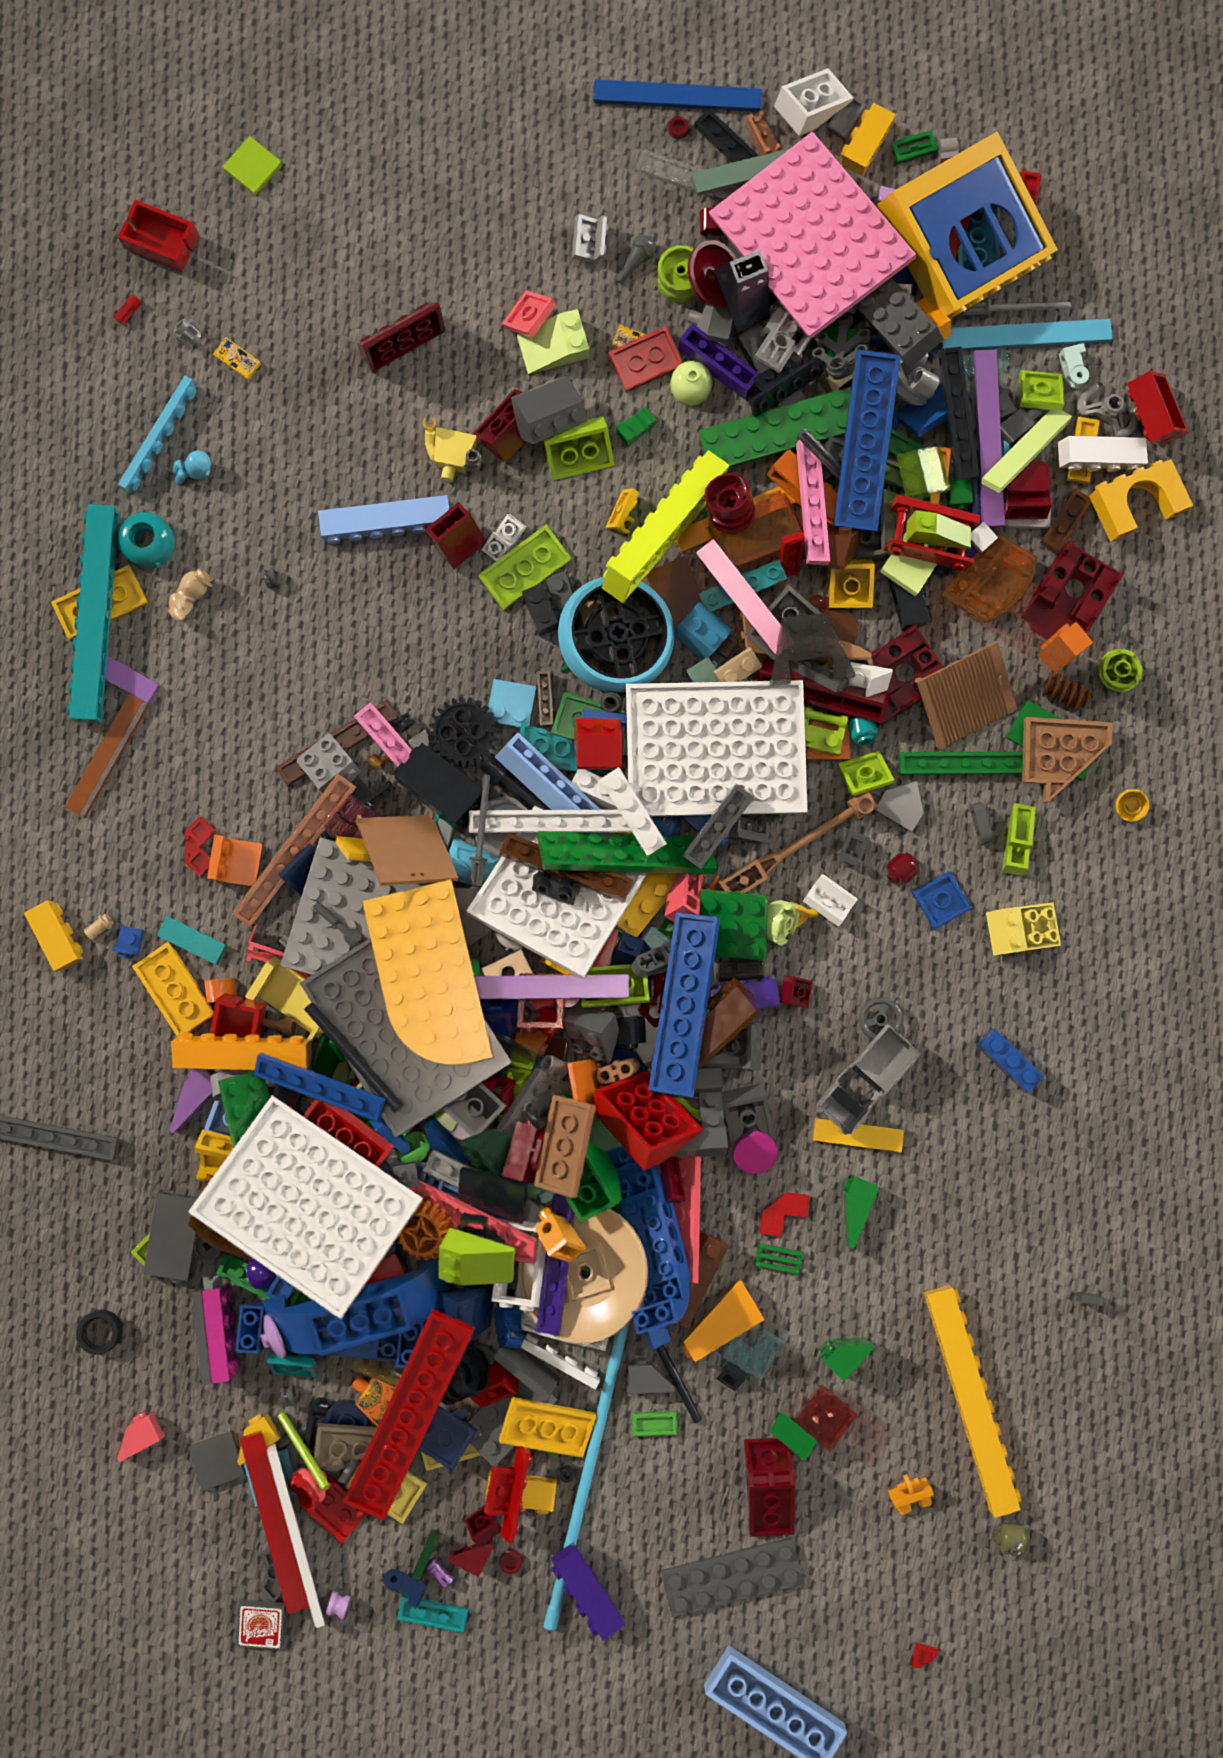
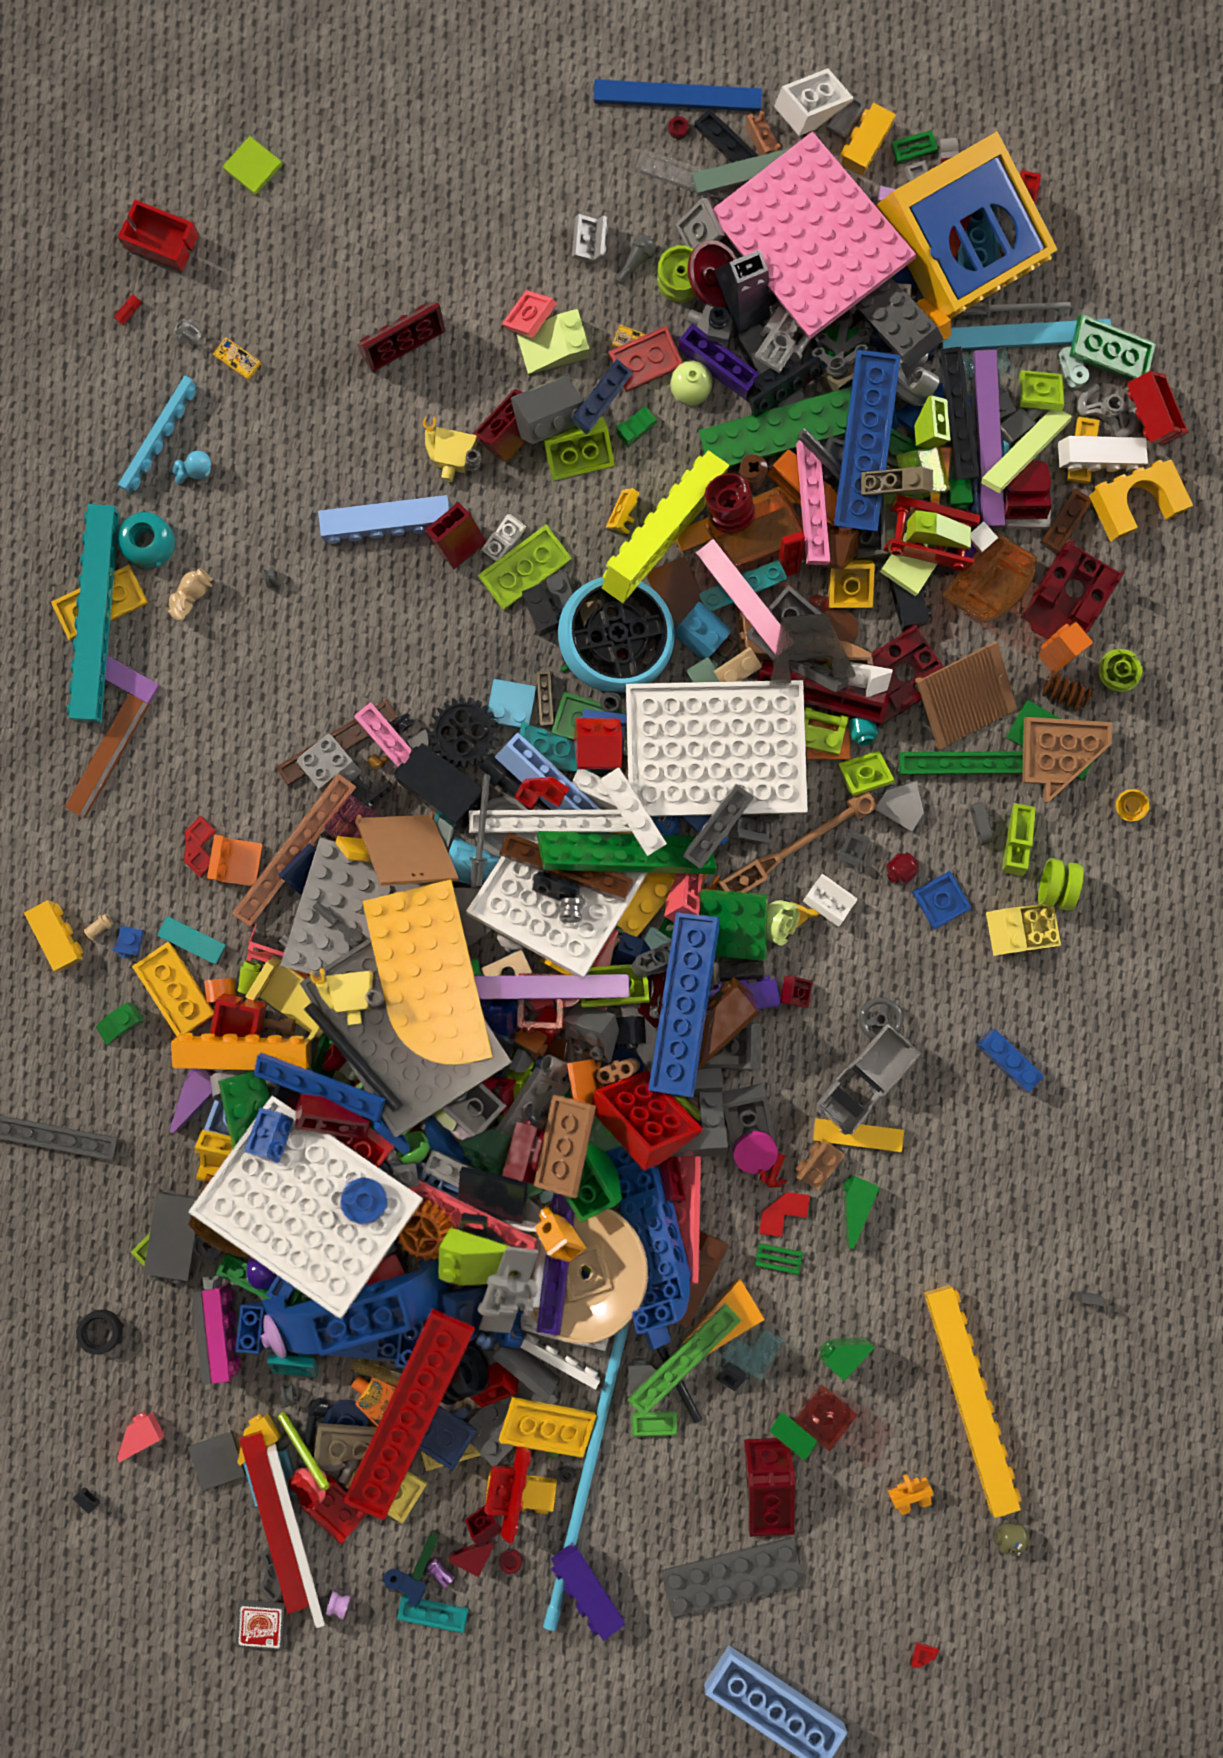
(86, 1500): none -> black tile
(119, 1022): none -> green slope
(248, 973): none -> lime cone
(269, 1135): none -> blue bracket
(327, 1117): none -> dark red slope
(336, 1060): none -> dark red leg
(348, 993): none -> light yellow torso
(363, 1201): none -> blue tile
(487, 1342): none -> medium blue arm
(501, 1310): none -> light grey piece
(521, 1061): none -> dark grey tile
(547, 787): none -> red tile
(571, 910): none -> flat silver wheel
(601, 396): none -> dark blue tile
(684, 1360): none -> bright green tile
(700, 224): none -> light grey tile
(718, 311): none -> black bush
(754, 470): none -> reddish brown piece
(770, 1181): none -> red piece
(820, 1164): none -> medium nougat bracket
(897, 481): none -> dark tan slope
(915, 170): none -> light grey tile
(932, 424): none -> lime slope
(1060, 884): none -> lime wheel
(1111, 348): none -> tile

